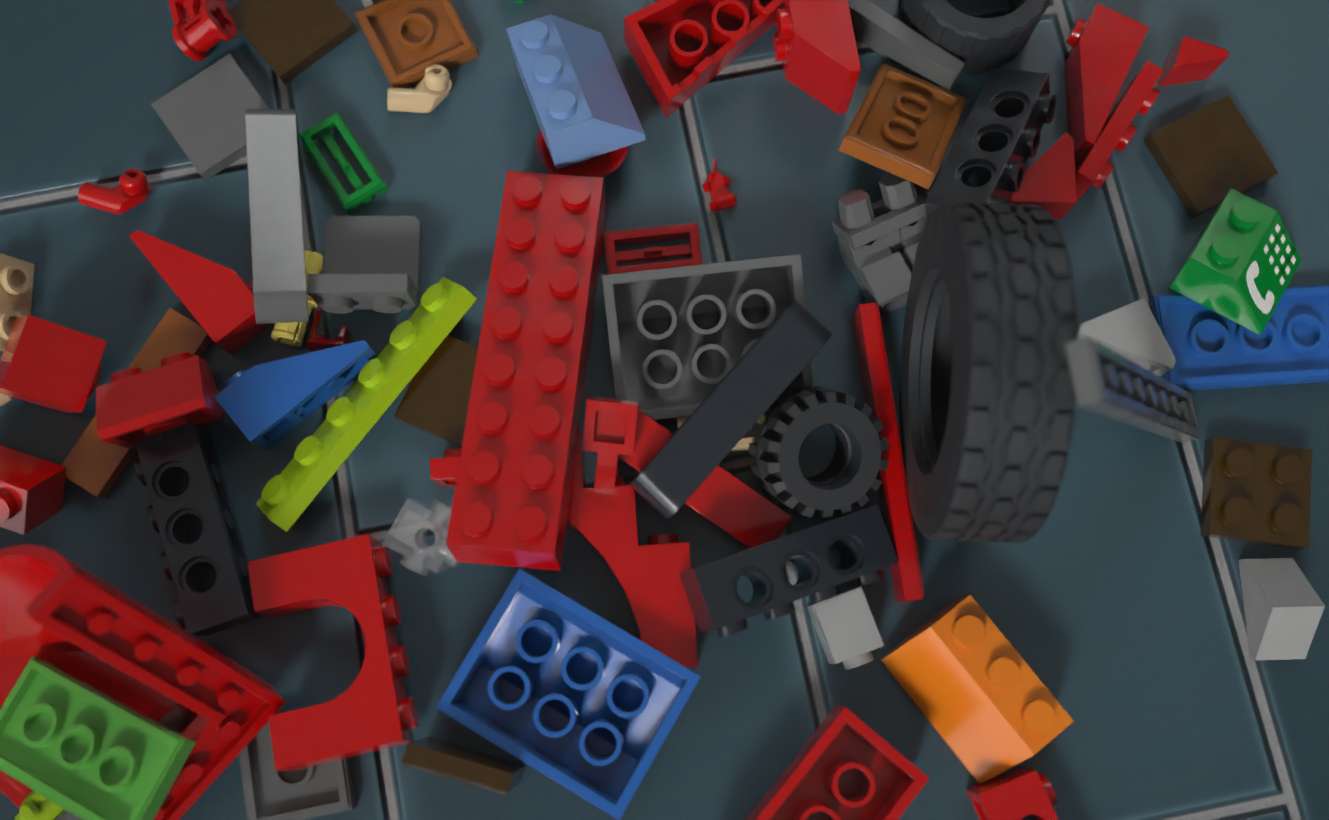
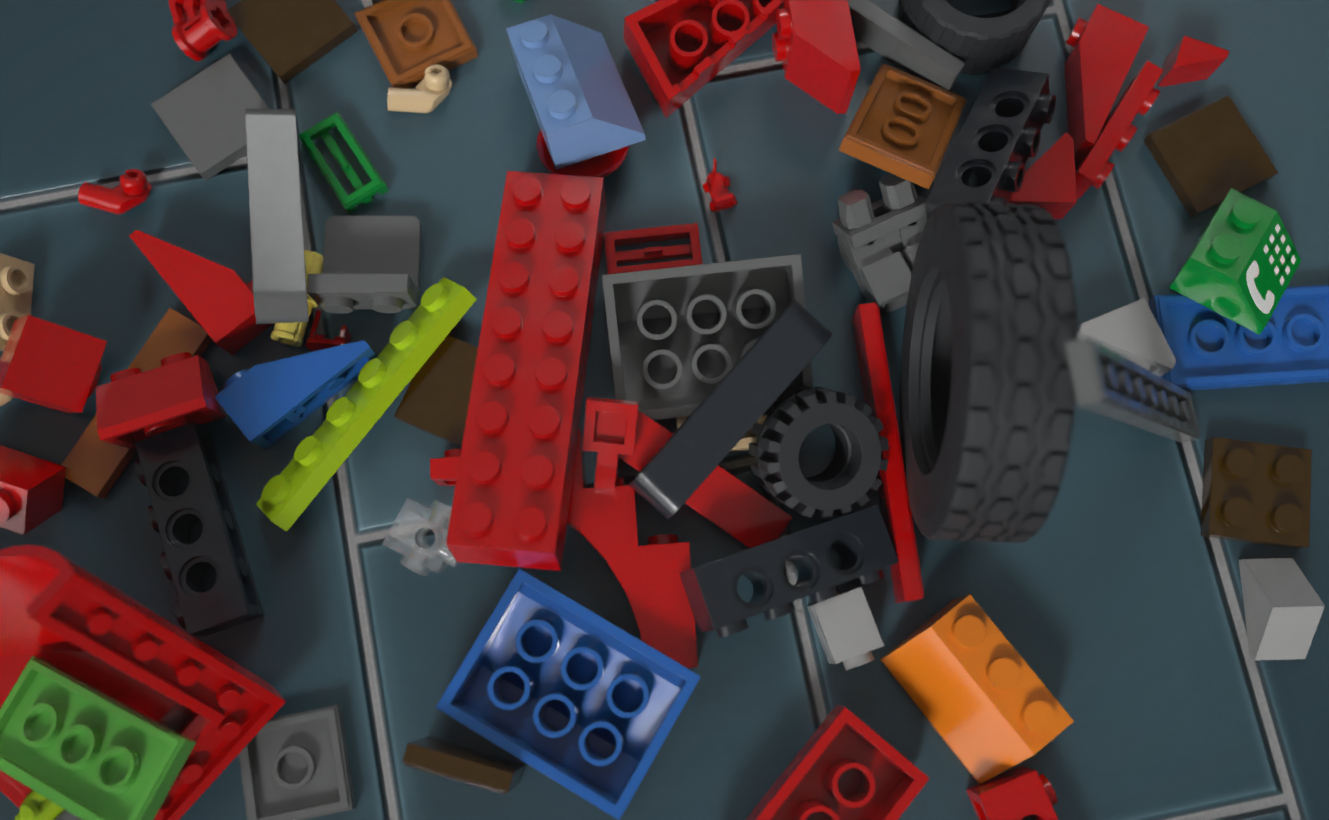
(375, 707): red arch -> none

